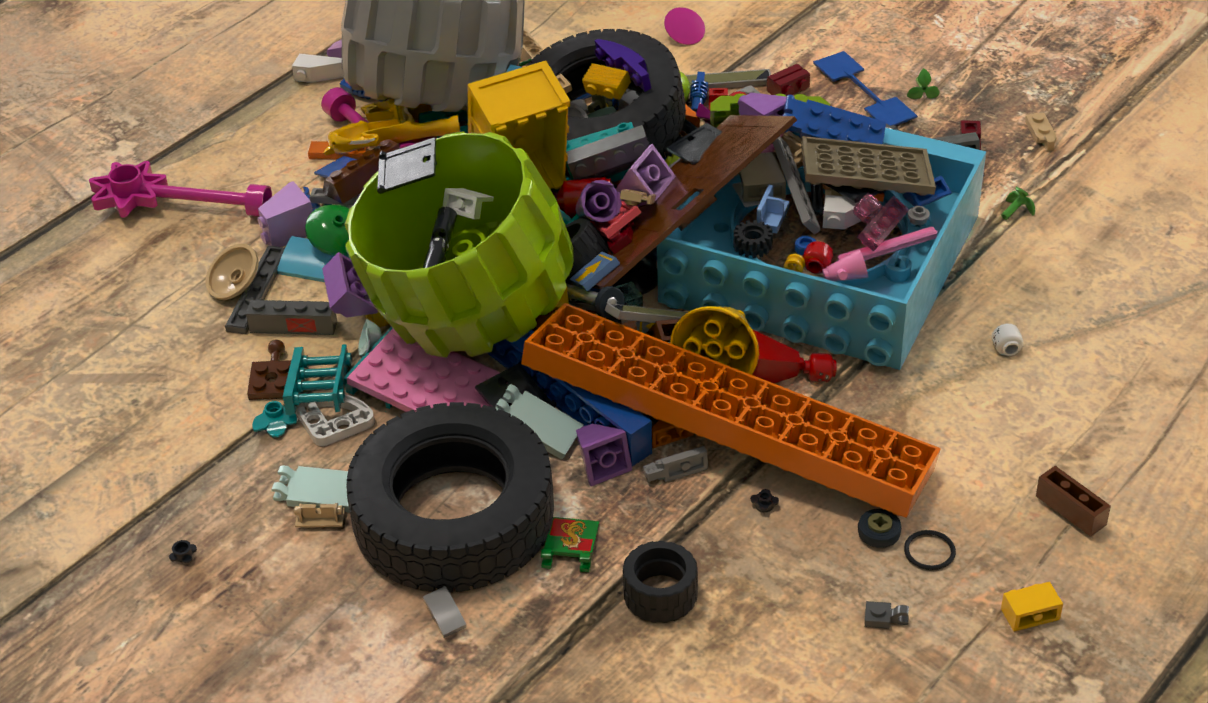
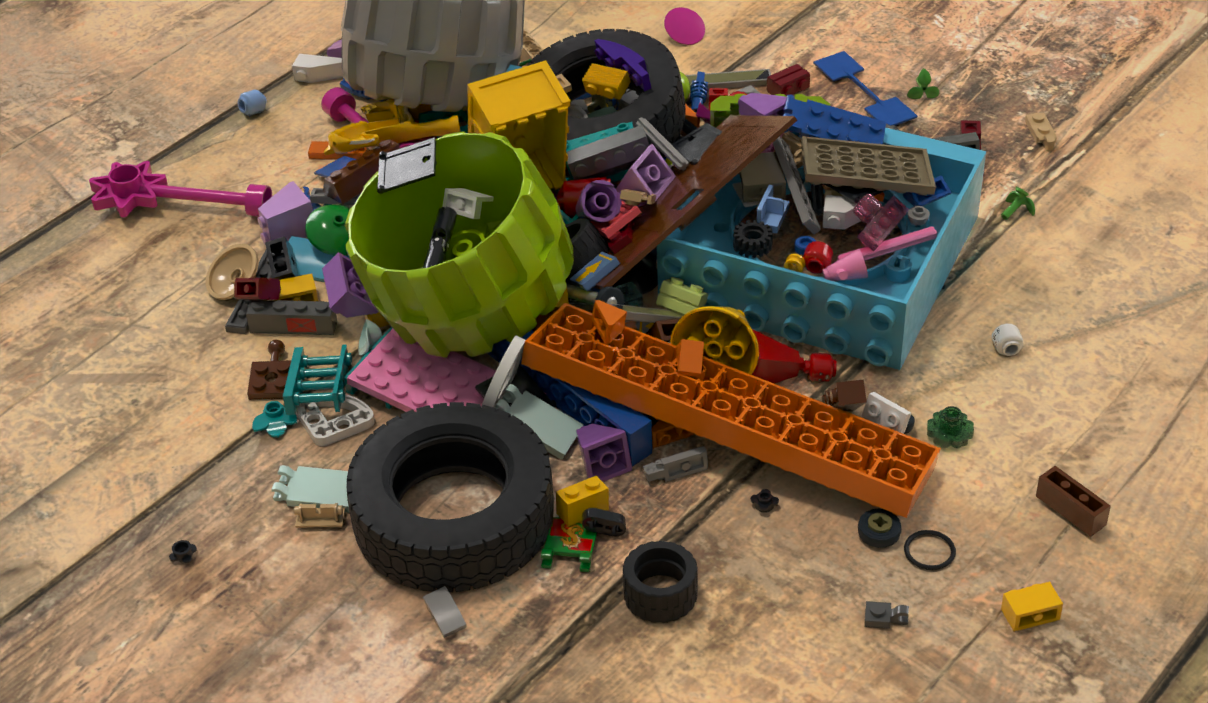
(252, 102): none -> light blue head
(257, 289): none -> dark red brick
(281, 258): none -> black brick
(298, 288): none -> yellow brick
(505, 372): none -> white beam
(580, 496): none -> yellow brick
(603, 522): none -> black beam
(608, 320): none -> orange slope
(663, 145): none -> light grey axle
(680, 297): none -> yellowish green brick
(689, 357): none -> orange slope
(846, 395): none -> reddish brown brick
(887, 414): none -> white plate
(950, 428): none -> clear green plant

